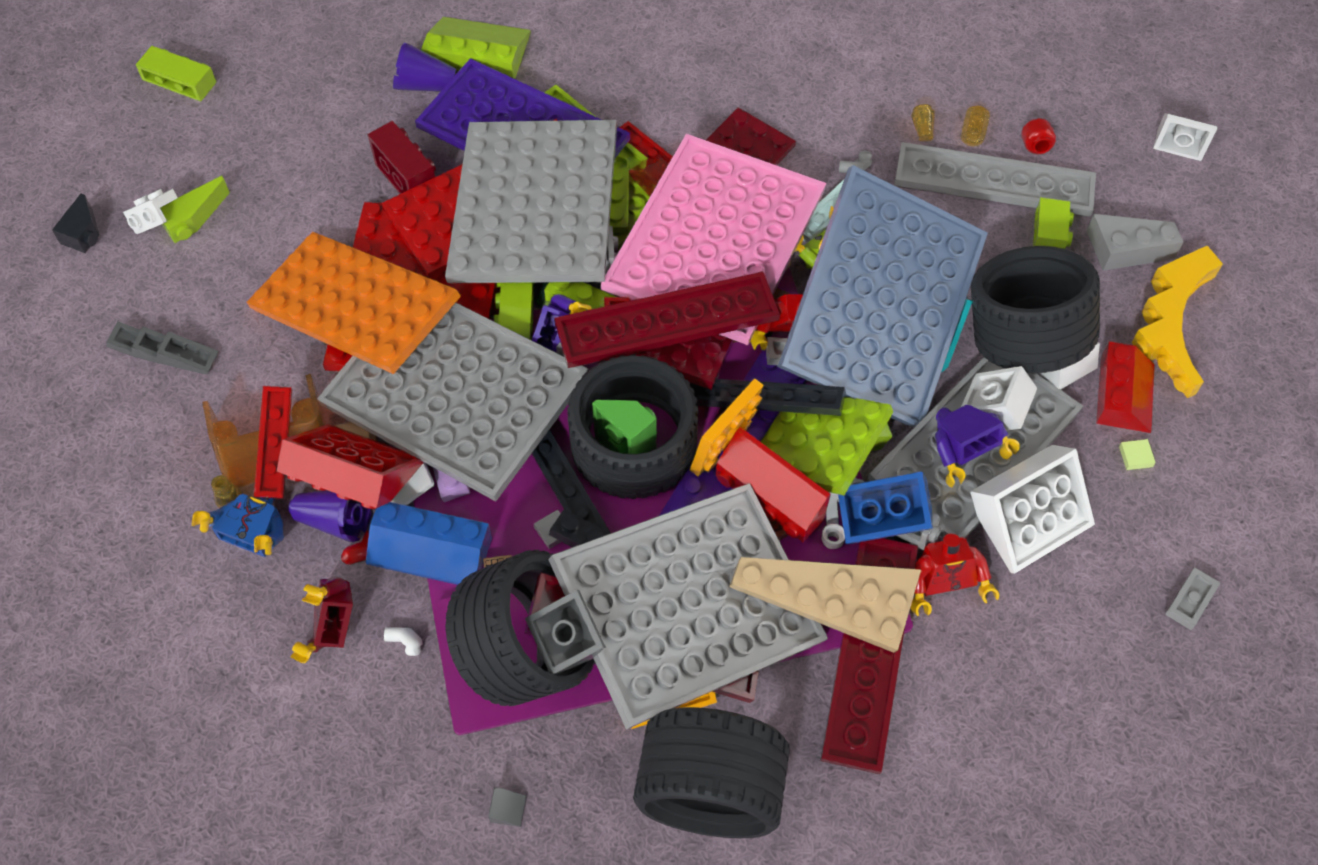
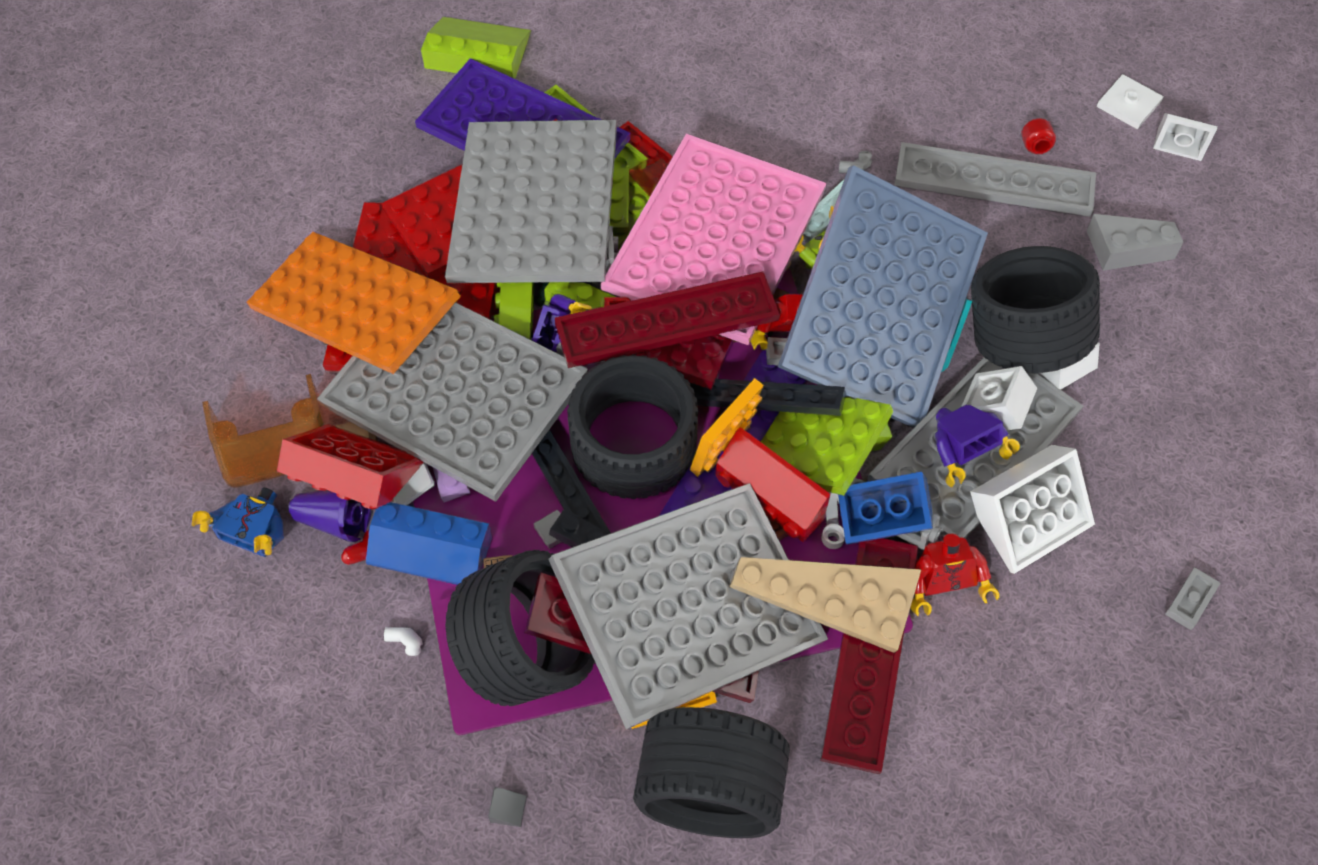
(77, 226): black slope -> none
(147, 210): white bracket -> none
(161, 348): dark grey slope -> none
(176, 73): lime brick -> none
(191, 210): lime slope -> none
(224, 490): clear yellow cone -> none
(272, 430): red tile -> none
(331, 616): dark red torso -> none
(399, 157): dark red brick -> none
(421, 71): dark purple cone -> none
(565, 633): dark grey slope -> none
(624, 426): bright green slope -> none
(752, 137): dark red plate -> none
(923, 120): clear yellow cone -> none
(975, 121): clear yellow plate -> none
(1053, 223): lime brick -> none
(1125, 388): red slope -> none
(1130, 101): none -> white plate
(1137, 454): yellowish green tile -> none
(1164, 314): yellow arch -> none

